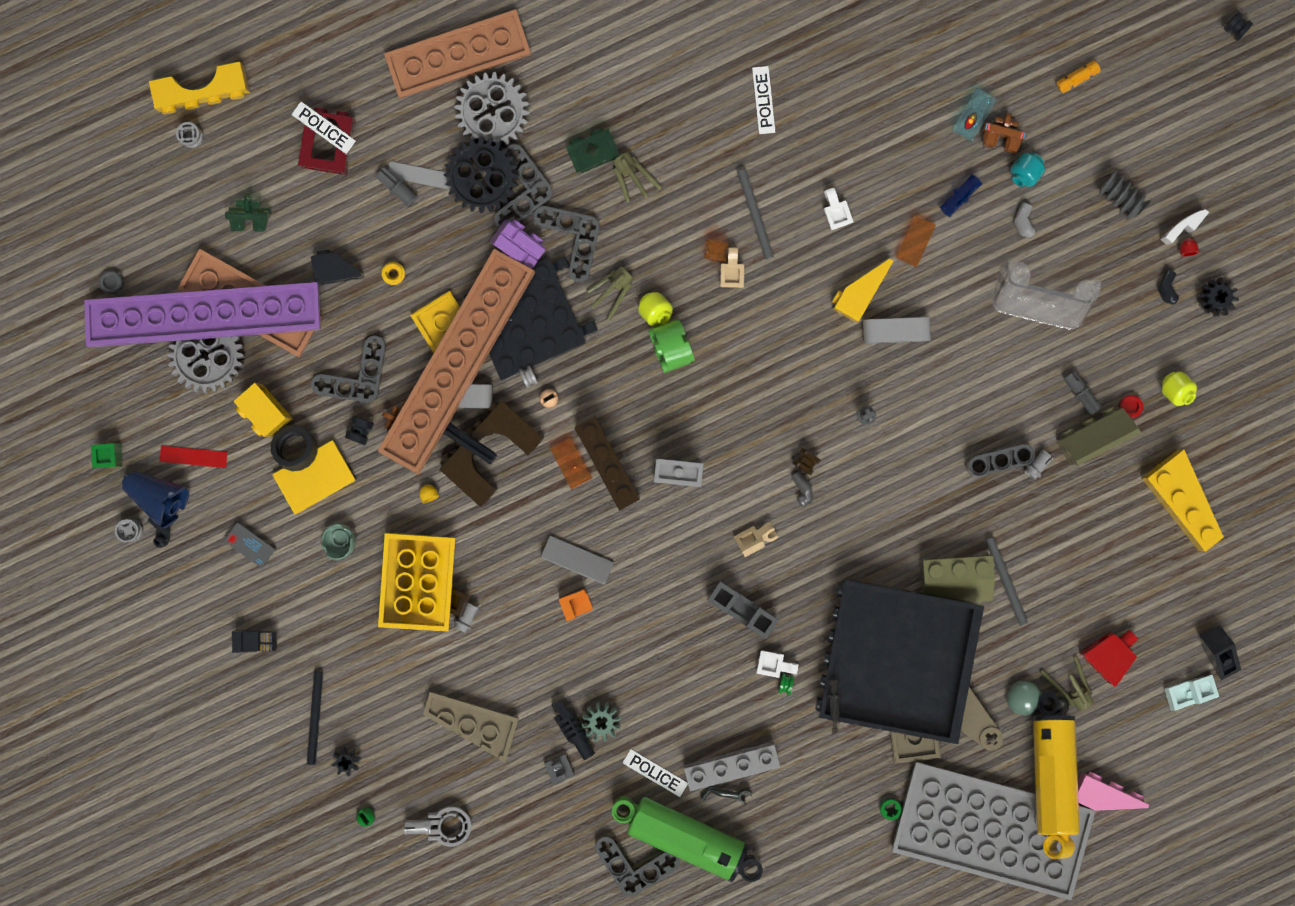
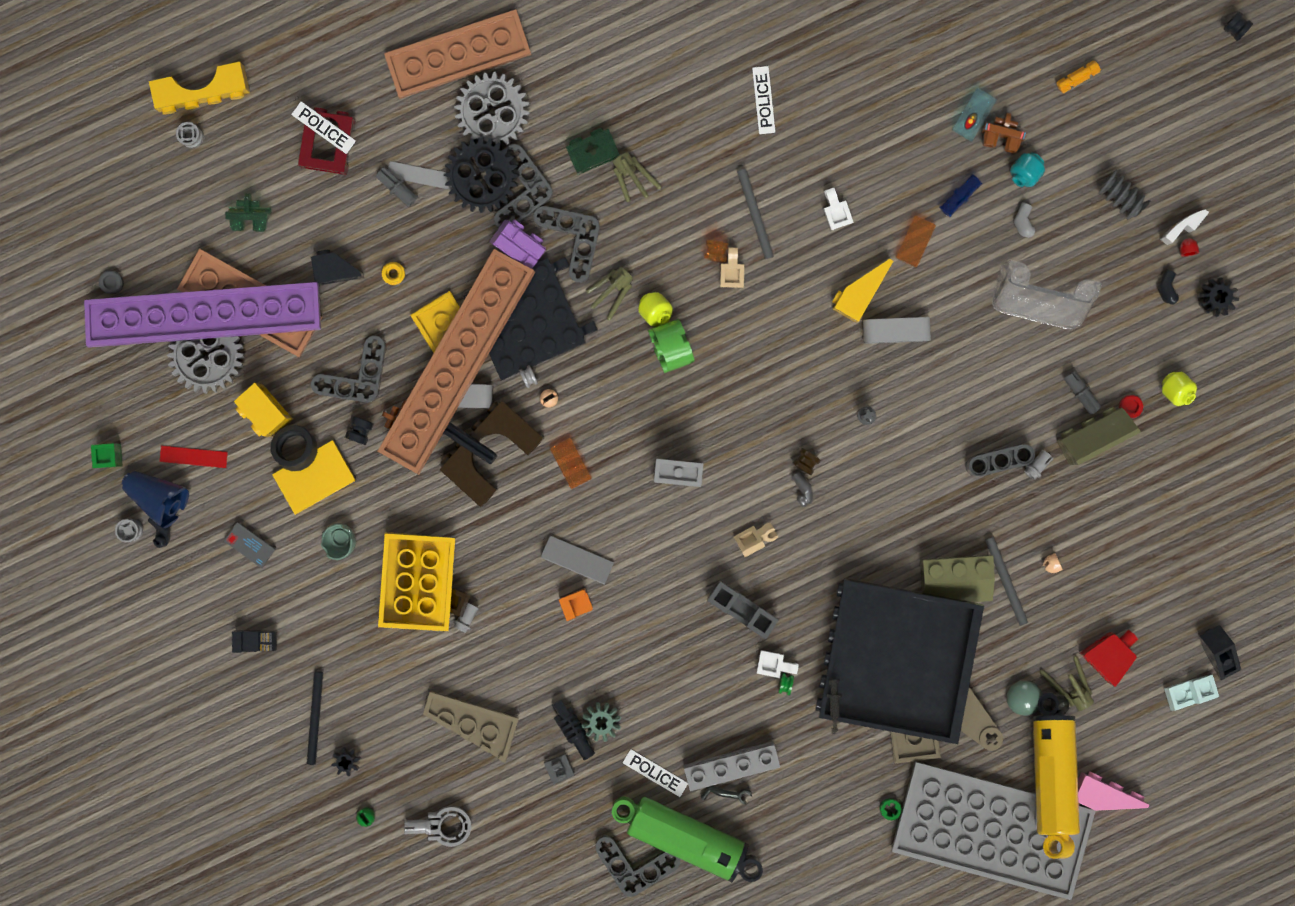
(428, 493): yellow hinge -> none
(607, 463): dark brown arch -> none
(1052, 564): none -> light nougat hinge
(1183, 498): yellow wedge -> none

